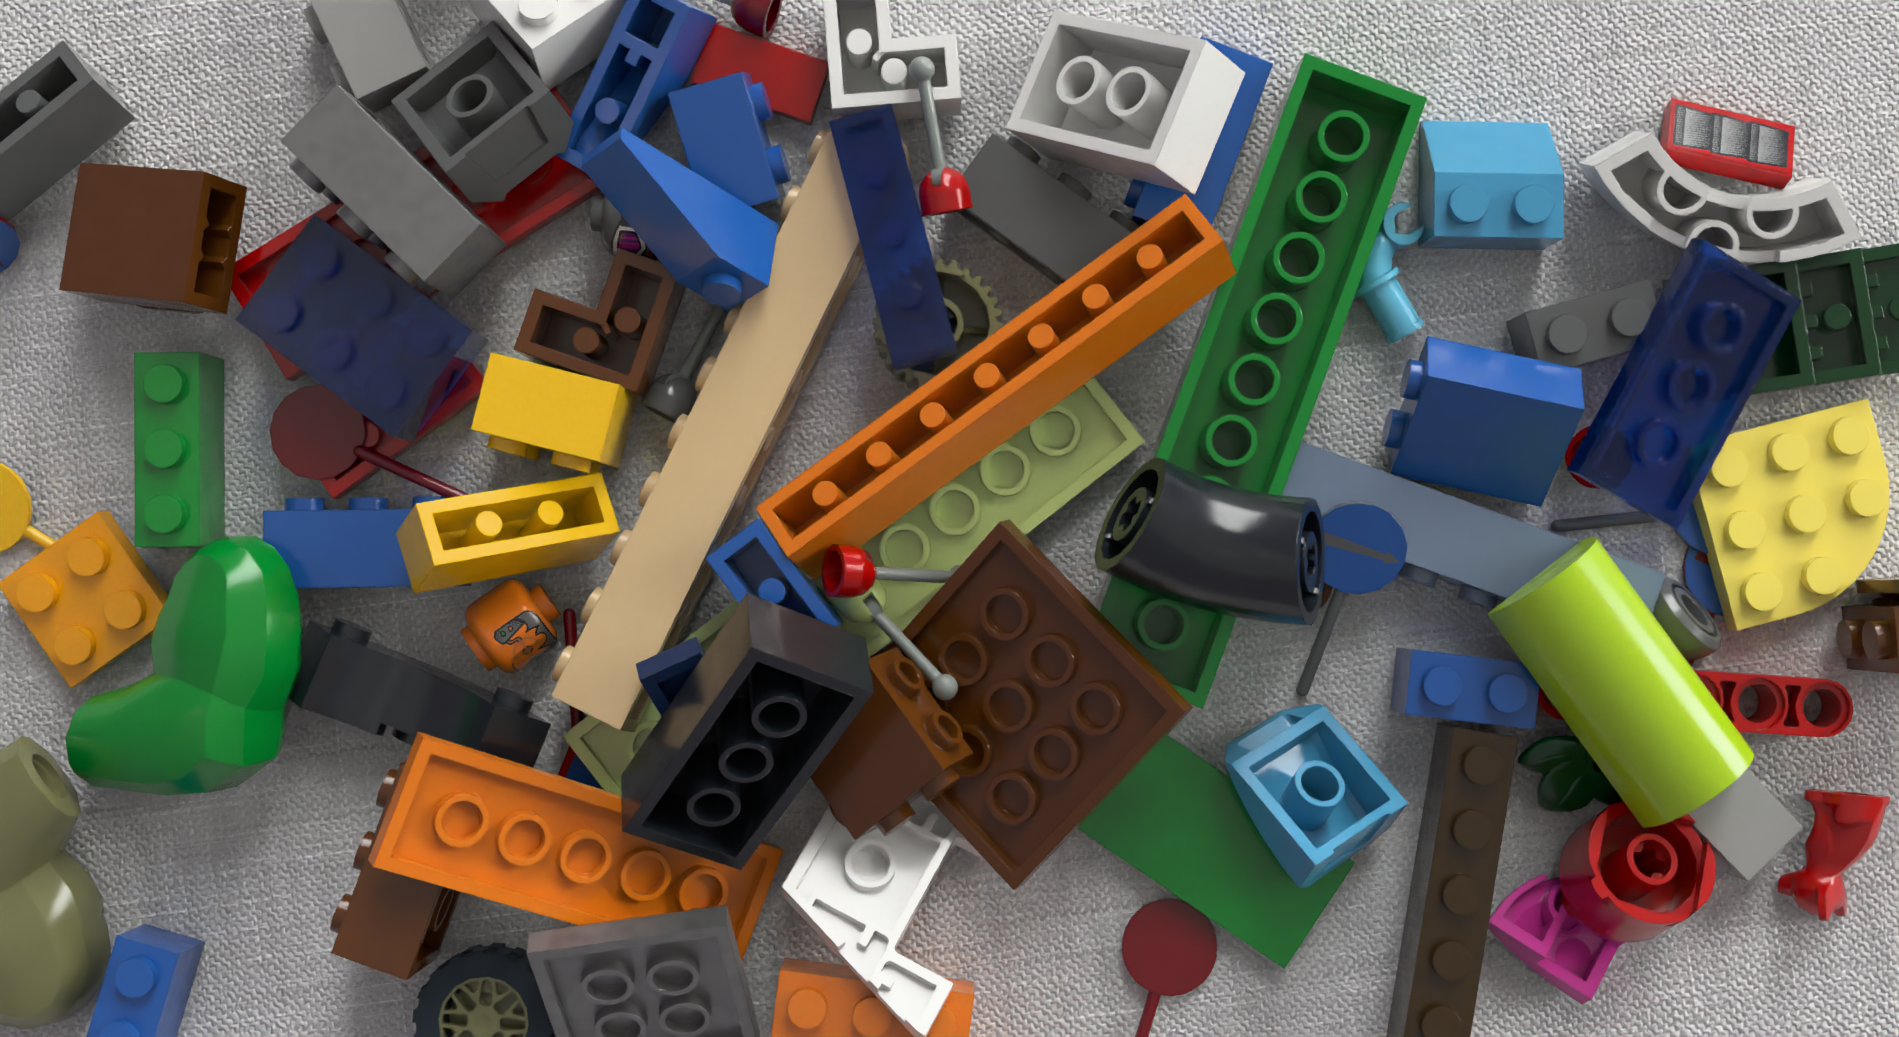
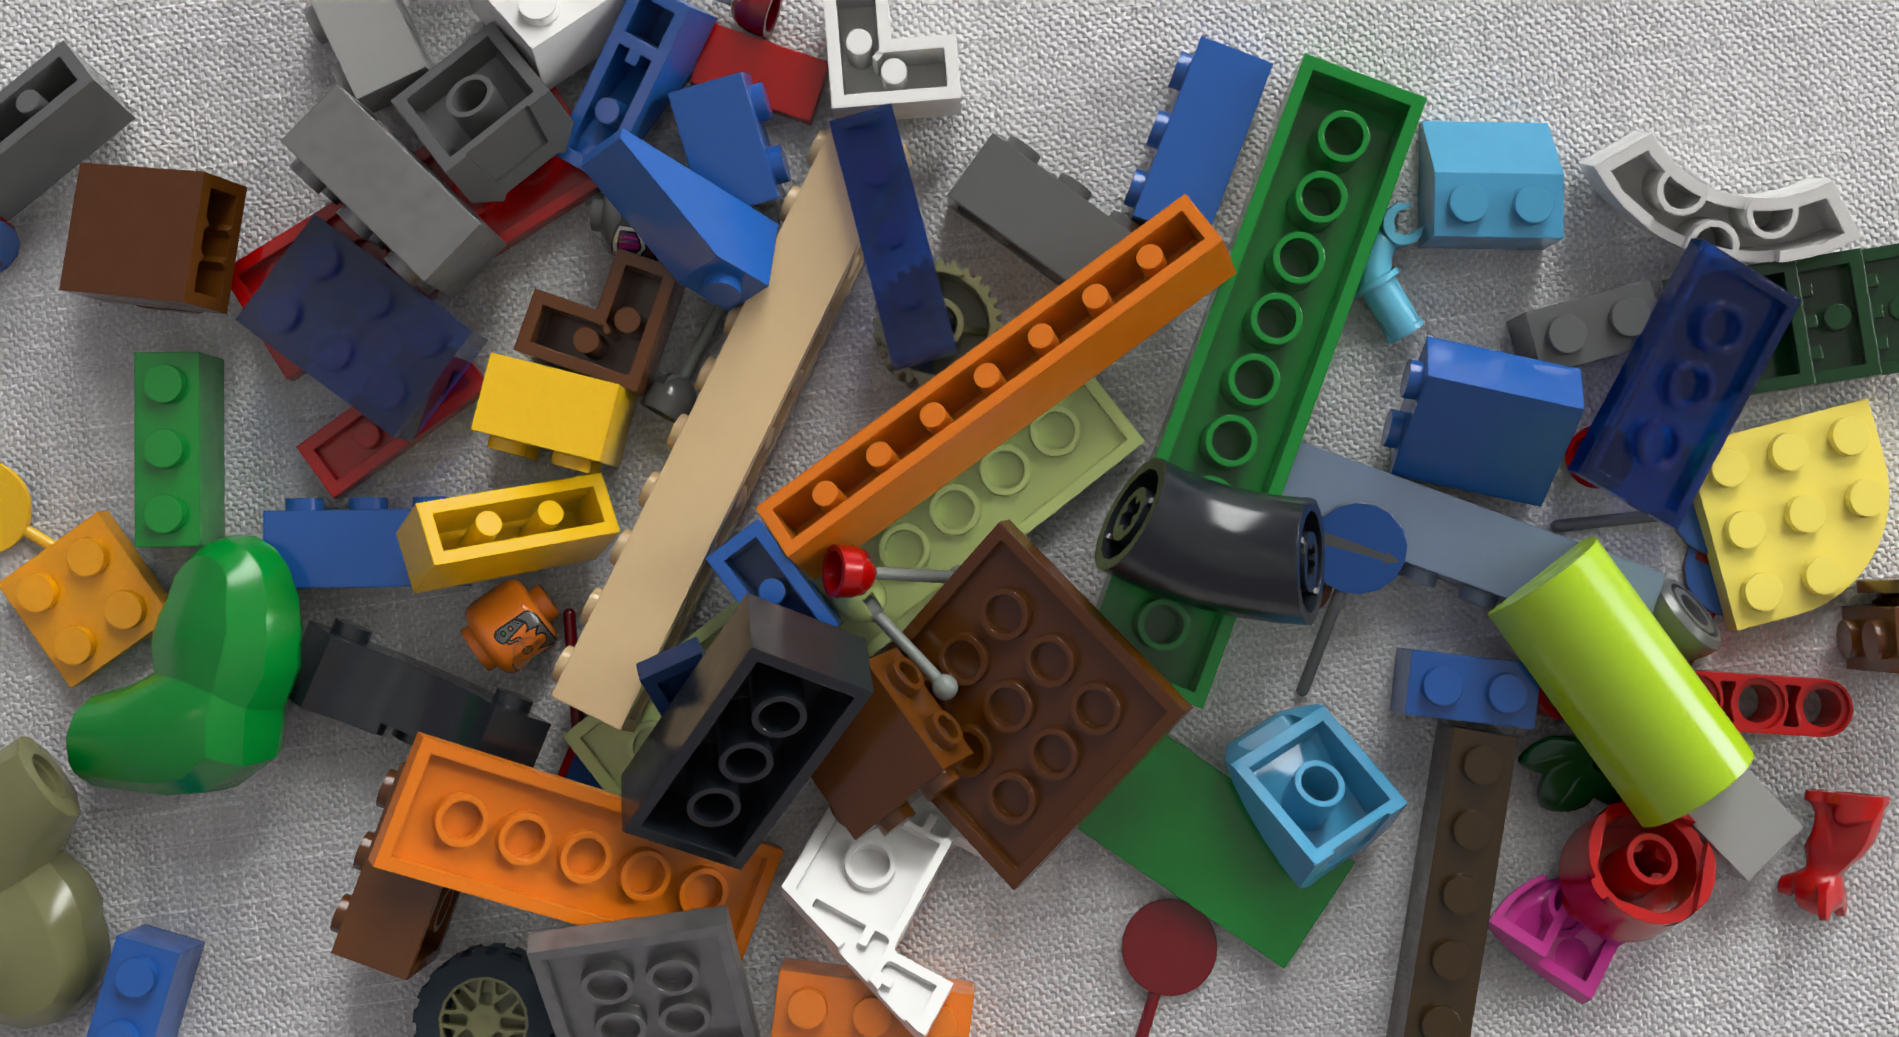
(325, 436): dark red piece -> none
(943, 187): hinge -> none
(1126, 100): white brick -> none
(1728, 143): tile -> none

